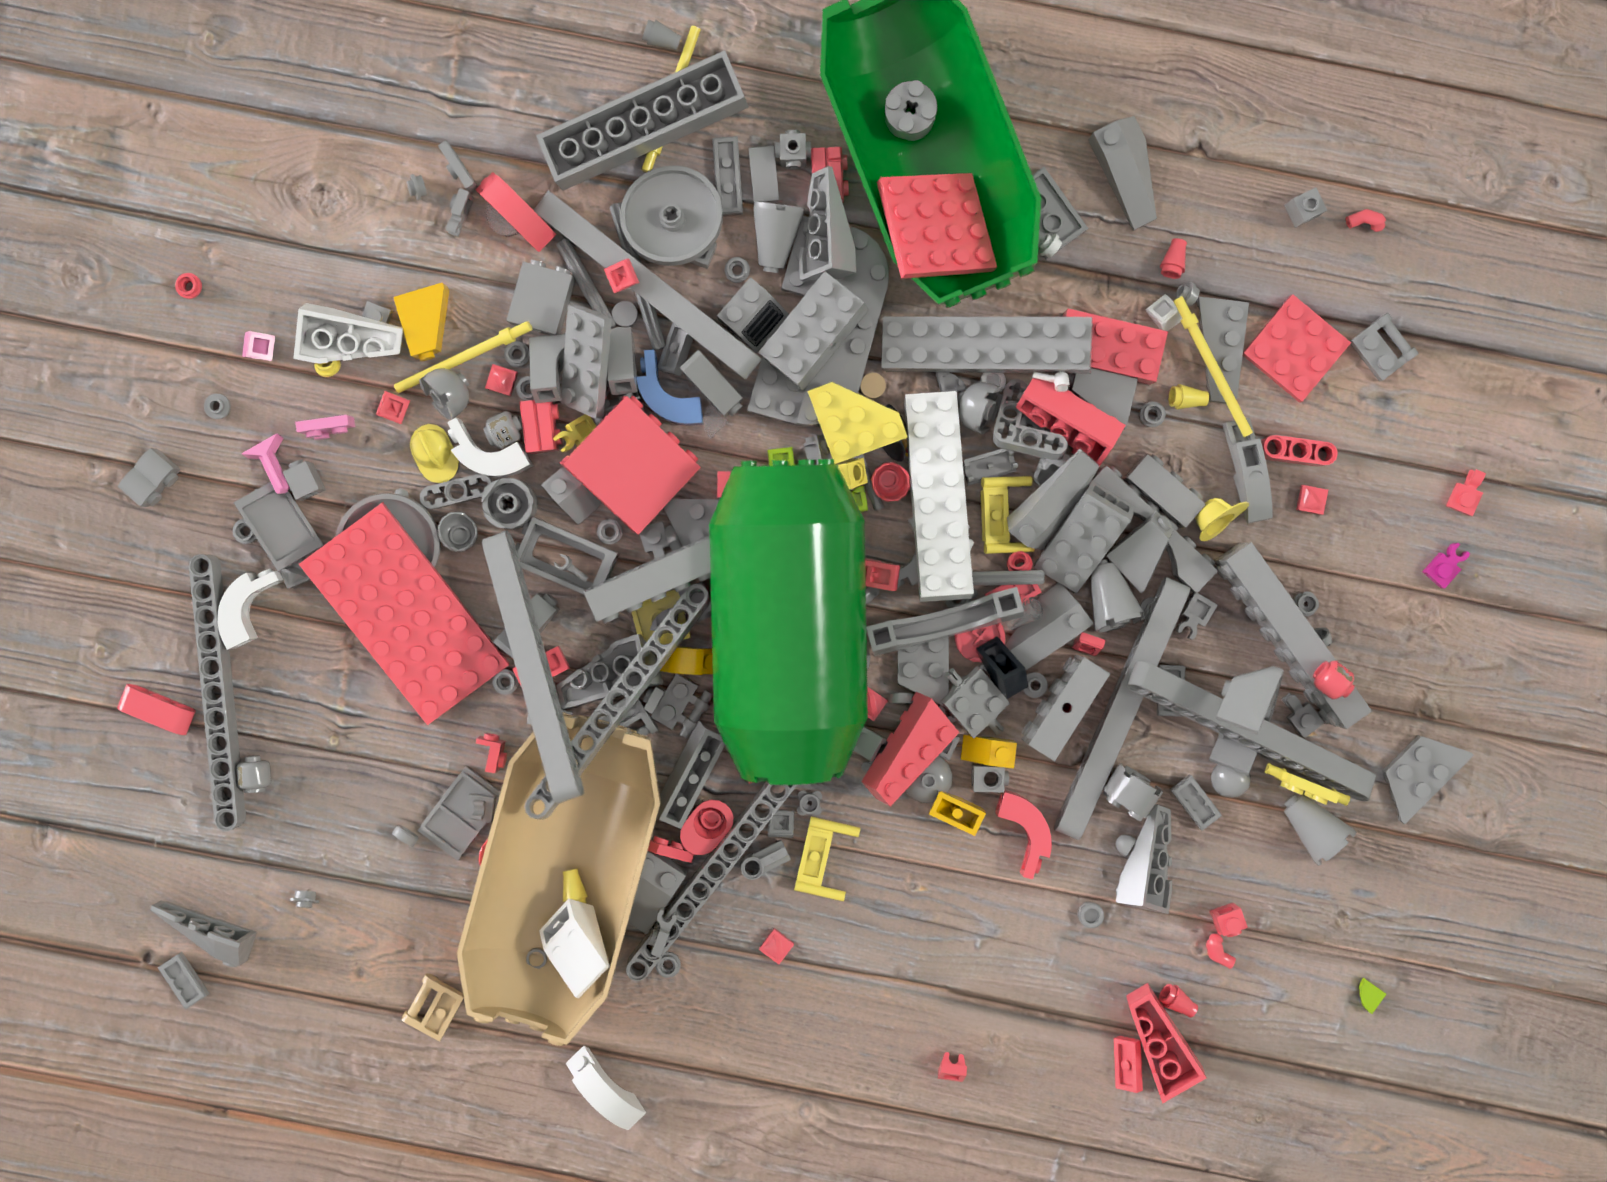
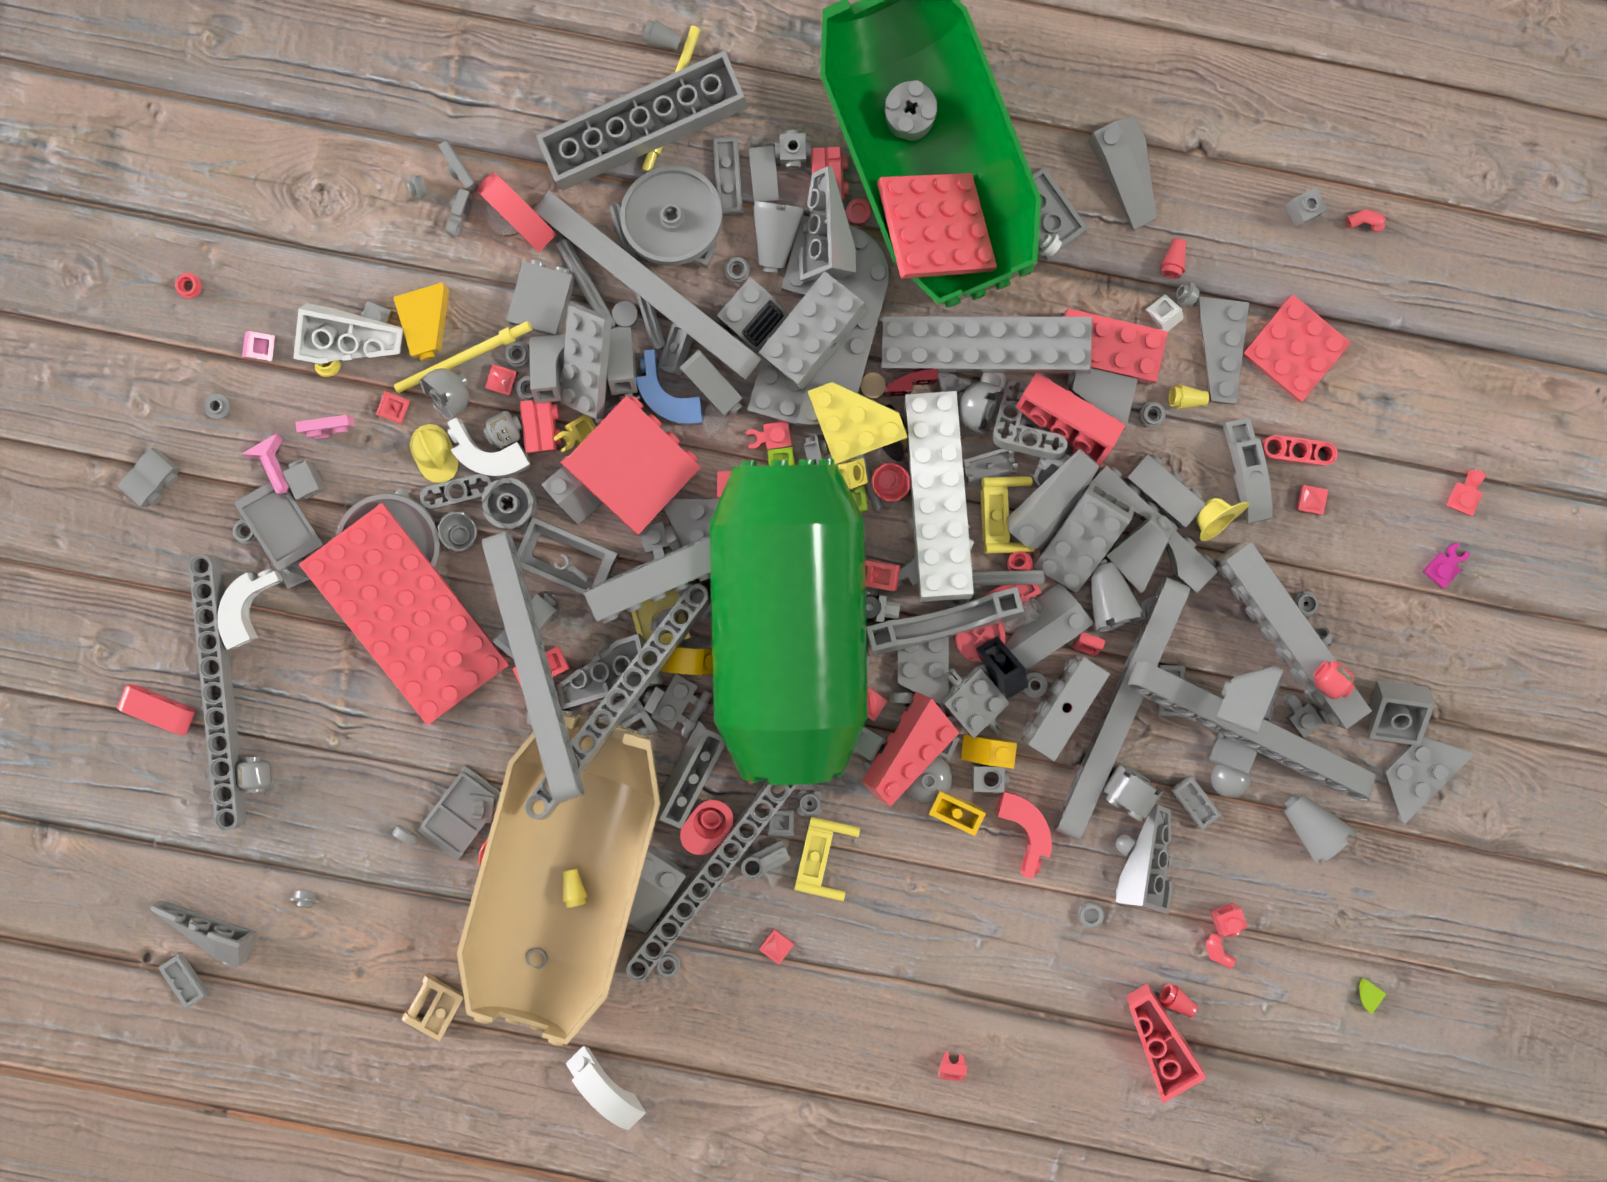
(496, 757): coral bracket -> none
(499, 687): light grey plate -> none
(575, 945): white slope -> none
(601, 531): light grey plate -> none
(621, 275): coral tile -> none
(659, 938): light grey plate -> none
(675, 850): coral plate -> none
(775, 436): none -> coral plate
(858, 211): none -> coral tile
(881, 608): none -> light grey hips
(904, 384): none -> dark red slope
(1060, 379): white hand -> none
(1128, 1064): coral plate -> none
(1190, 322): light yellow bar -> none
(1198, 611): light grey plate -> none
(1311, 789): light yellow plate -> none
(1377, 353): light grey plate -> none
(1399, 712): none -> light grey slope

